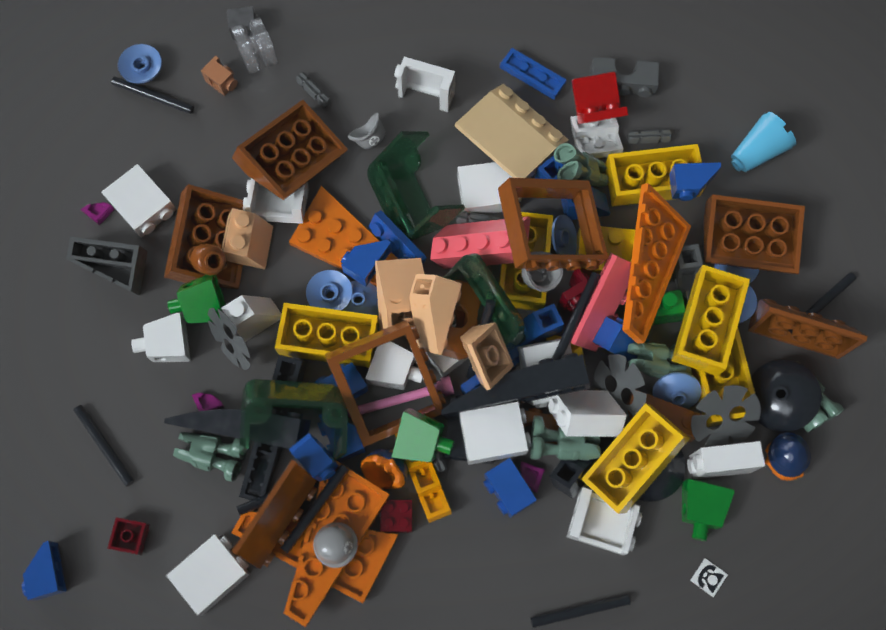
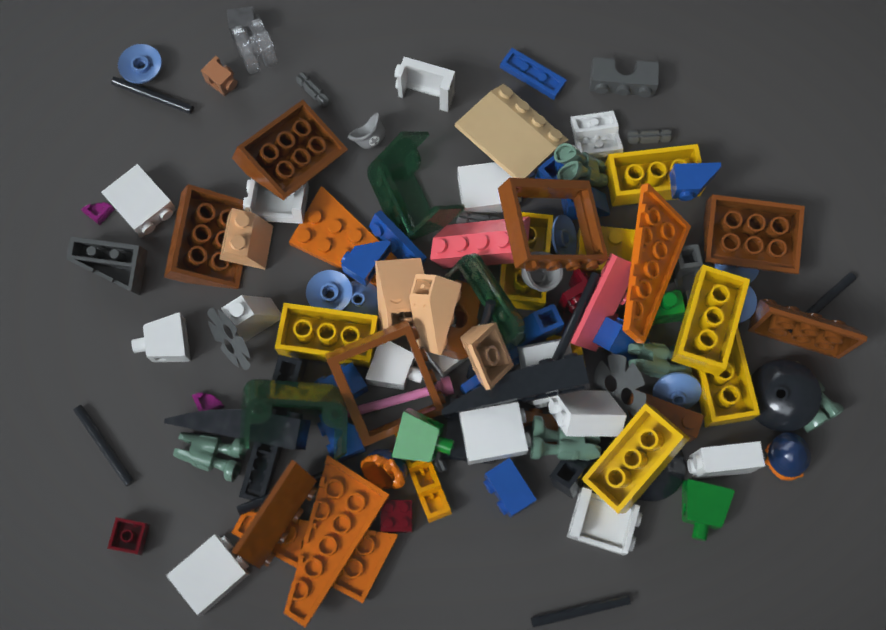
(44, 574): blue slope -> none
(197, 298): green torso -> none
(208, 259): dark orange head -> none
(314, 458): blue slope -> none
(314, 509): black bar -> none
(335, 545): light grey helmet -> none
(531, 475): magenta tile -> none
(597, 98): red bracket -> none
(709, 577): white sticker -> none
(712, 405): dark grey piece -> none
(763, 143): medium azure cone -> none

